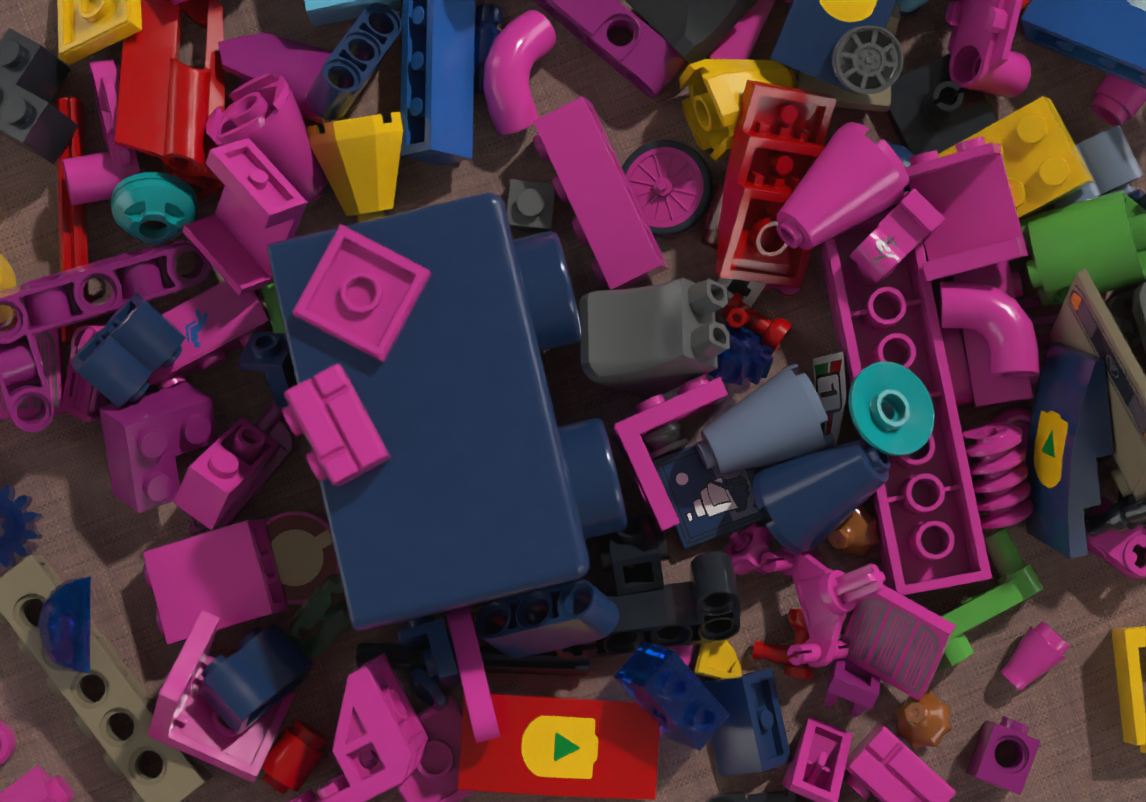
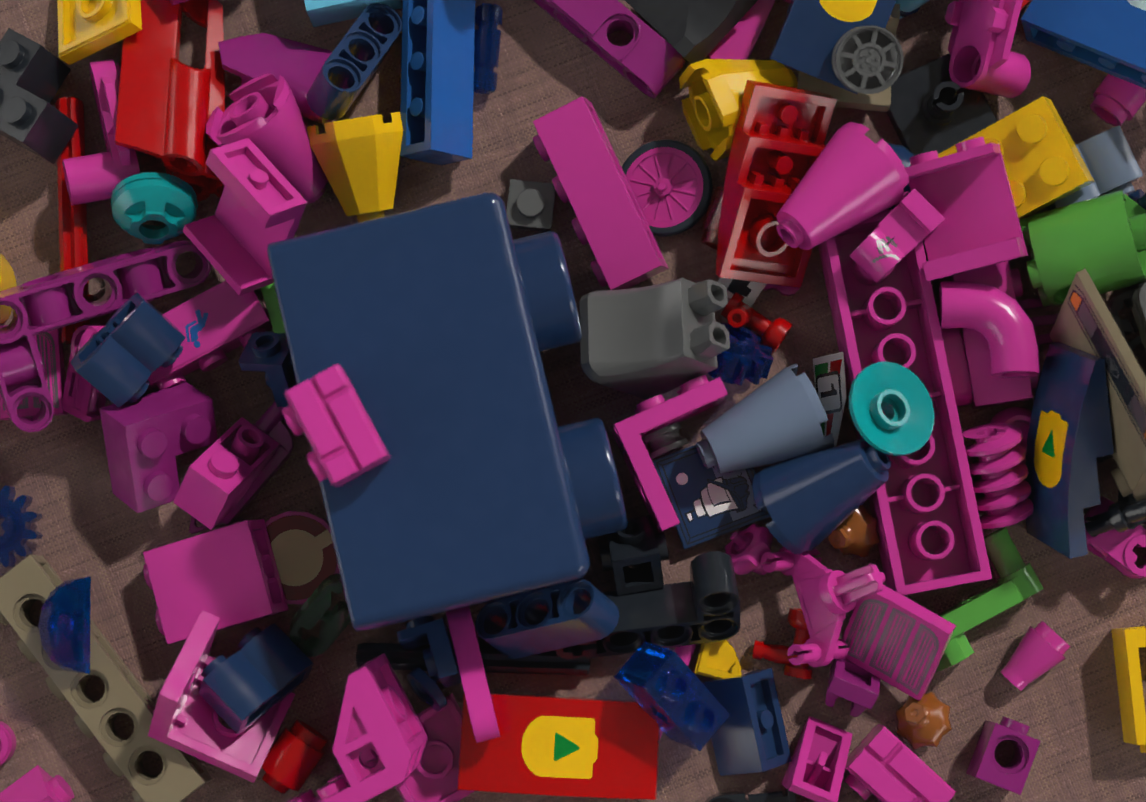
(362, 293): dark pink tile -> none
(509, 70): dark pink cylinder -> none

